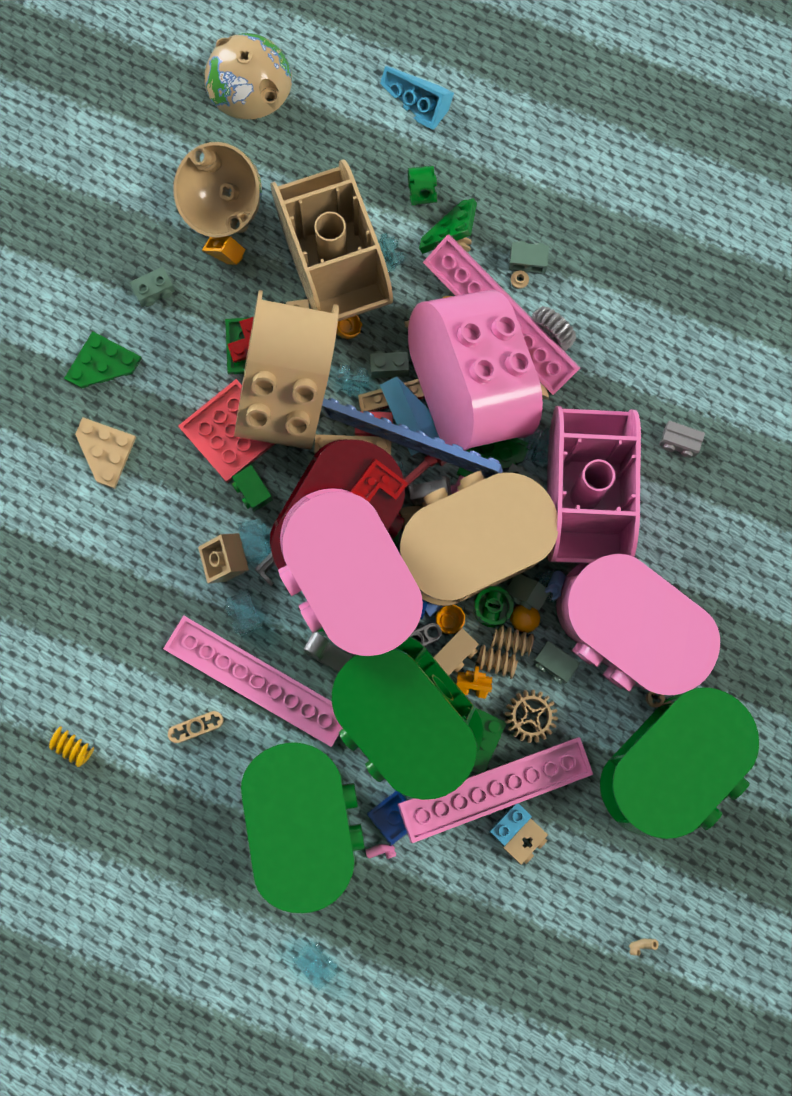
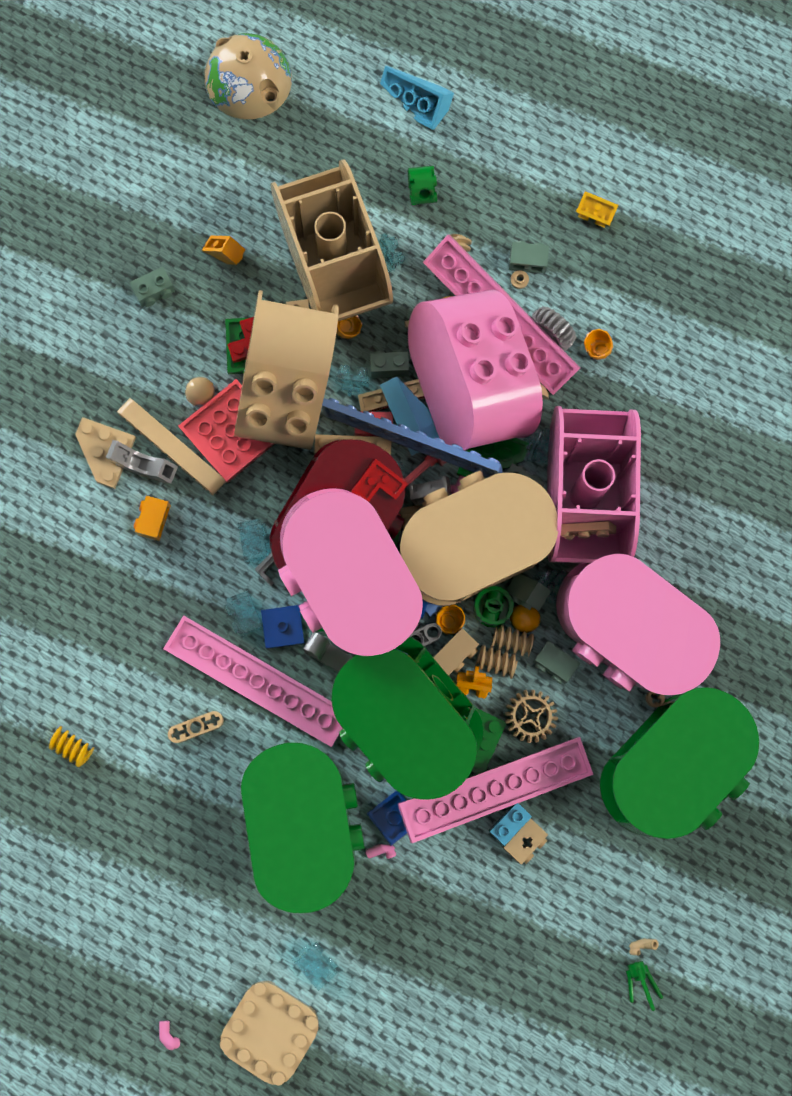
(101, 362): green plate -> none
(141, 464): none -> light grey arch
(152, 518): none -> light orange brick
(165, 1036): none -> bright pink arm
(172, 446): none -> tan beam
(199, 391): none -> tan hair
(204, 192): tan piece -> none
(223, 558): tan brick -> none
(252, 488): green brick -> none
(269, 1032): none -> tan plate
(282, 626): none -> blue plate
(456, 223): green plate -> none
(555, 584): medium blue bar -> none
(584, 530): none -> tan plate
(597, 209): none -> yellow bracket
(602, 341): none -> light orange hair
(639, 972): none -> green plant
(682, 439): light grey brick -> none

